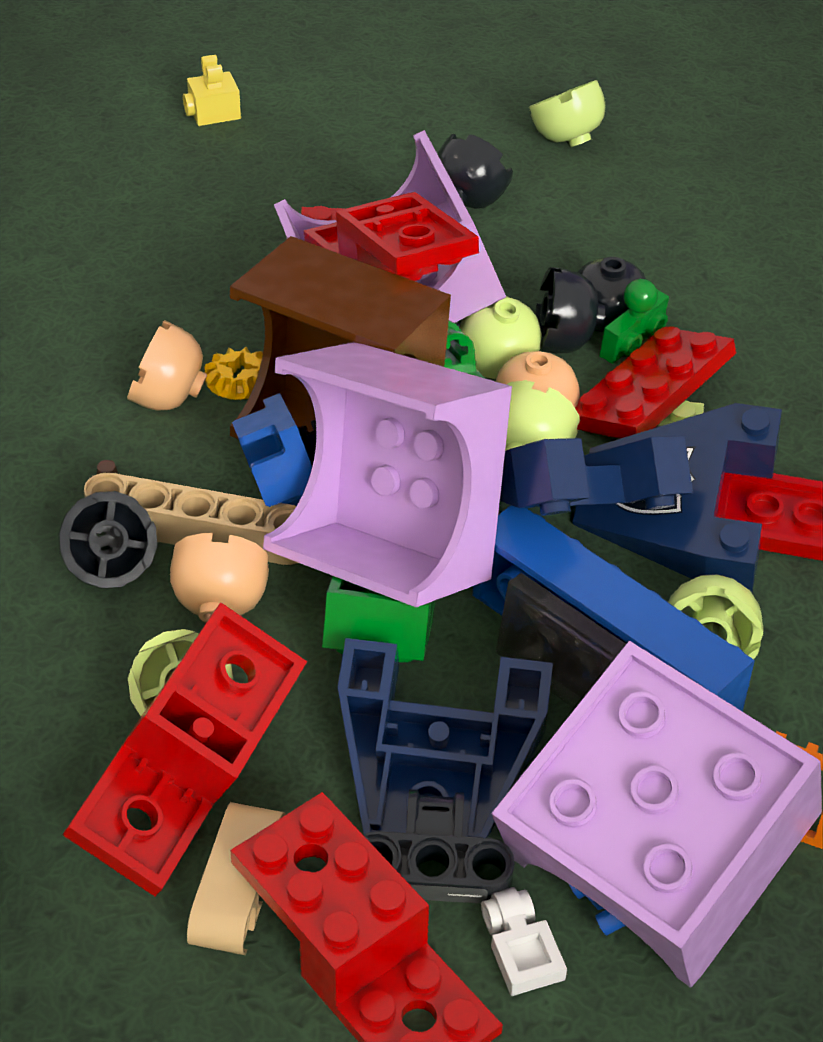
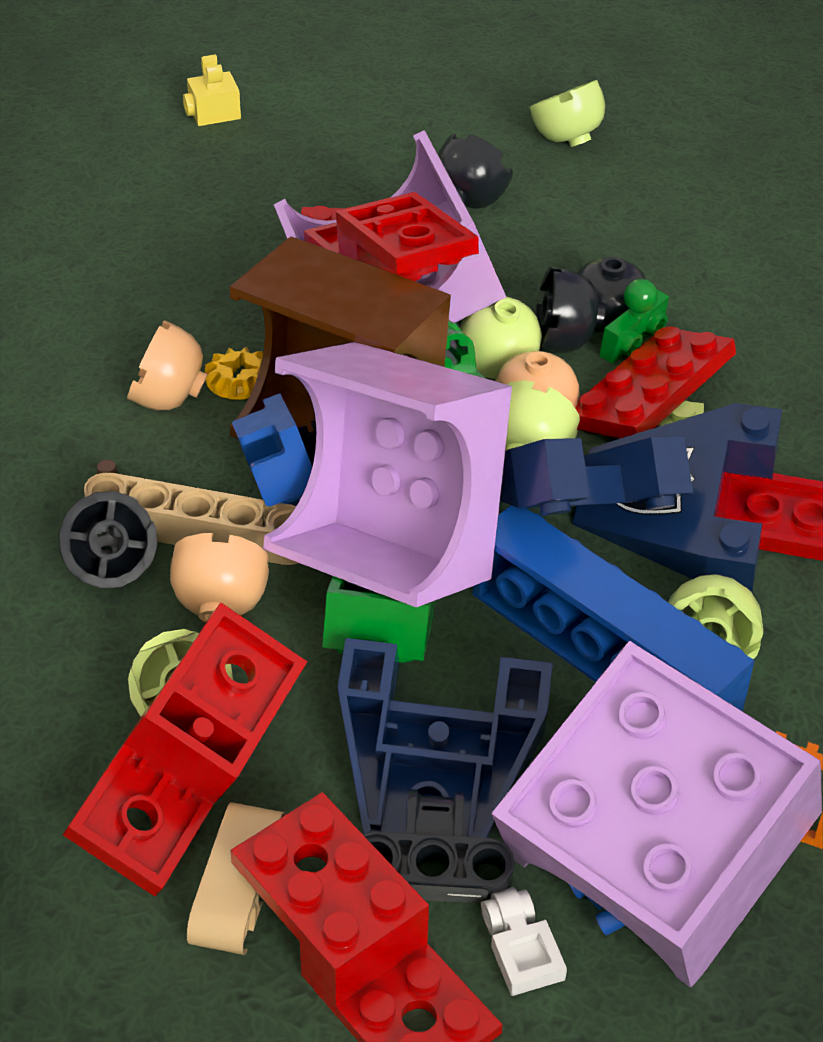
(549, 630): clear smoke plate -> none

